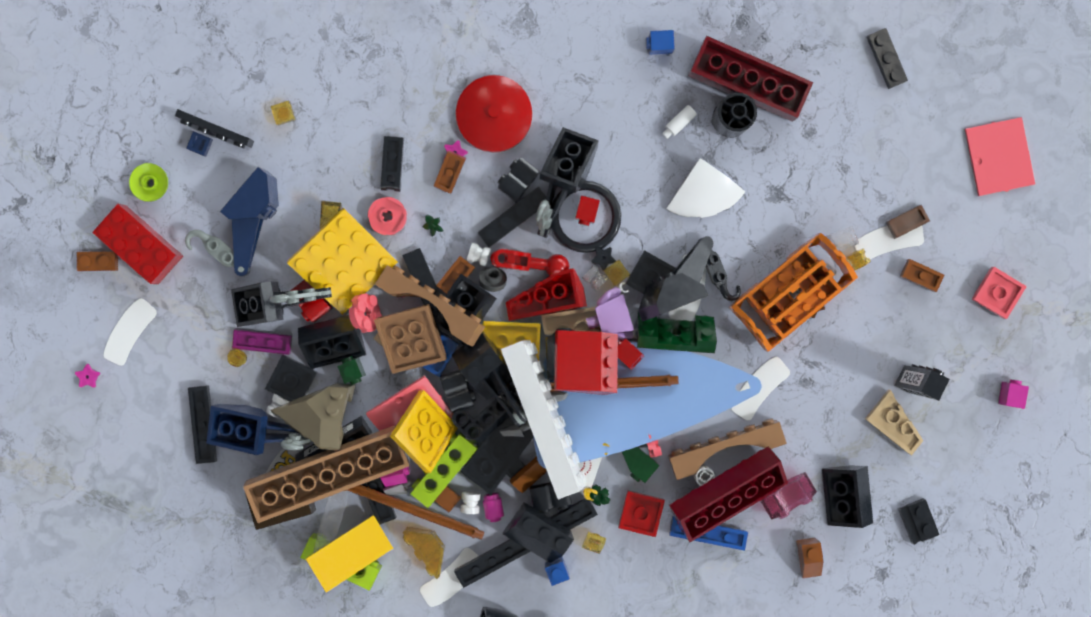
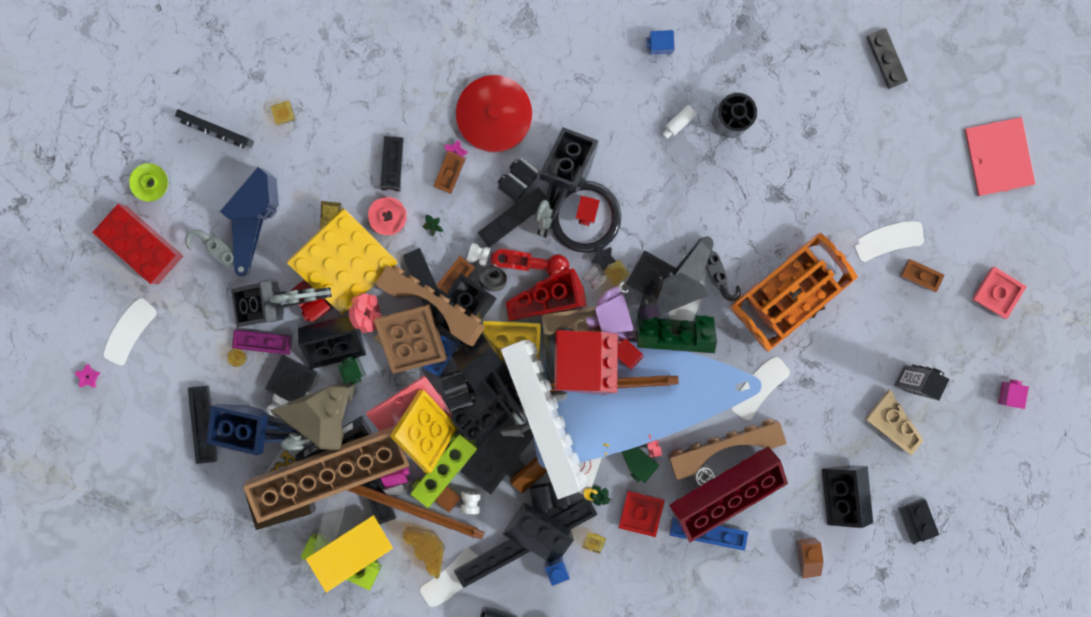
(97, 261): dark orange plate -> none
(199, 144): dark blue plate -> none
(493, 507): dark pink brick -> none
(704, 192): white brick -> none
(740, 72): dark red brick -> none
(796, 492): clear pink brick -> none
(858, 259): clear yellow wheel -> none
(907, 221): reddish brown tile -> none

